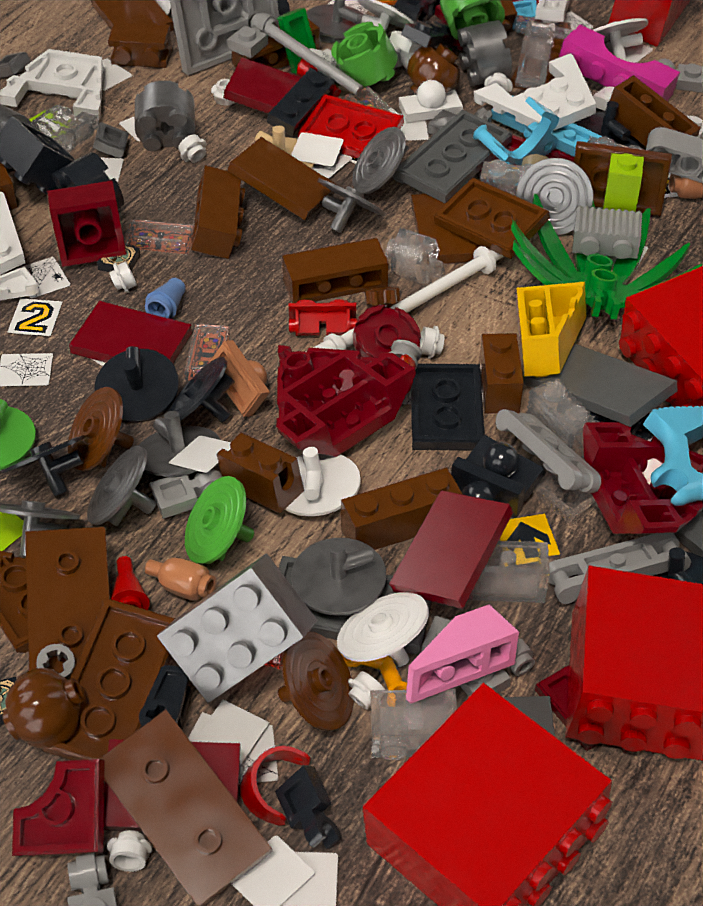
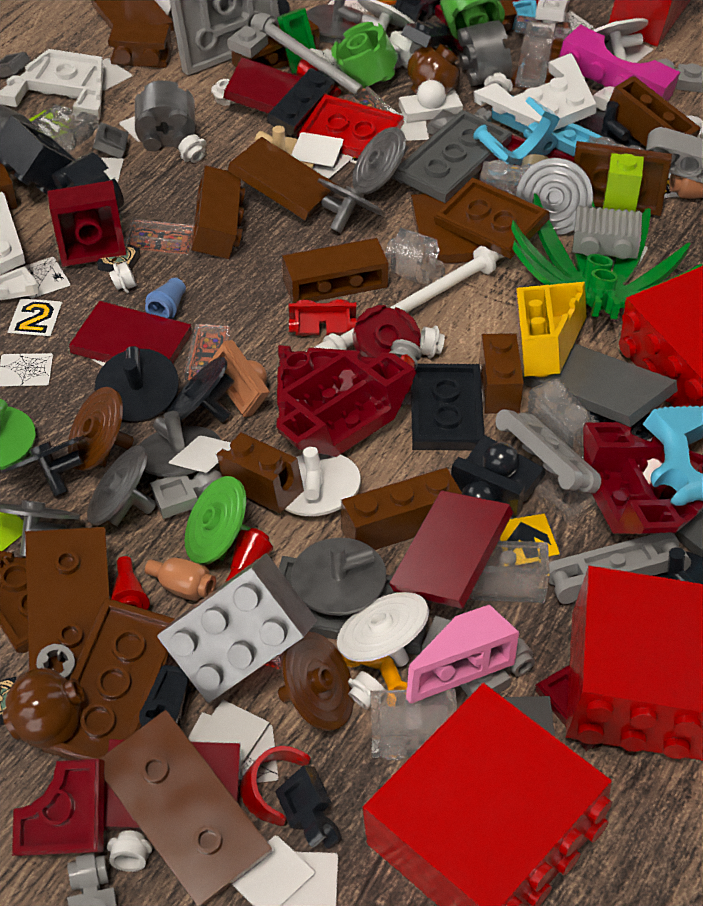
(249, 547): none -> red cone
(382, 296): reddish brown plate -> none

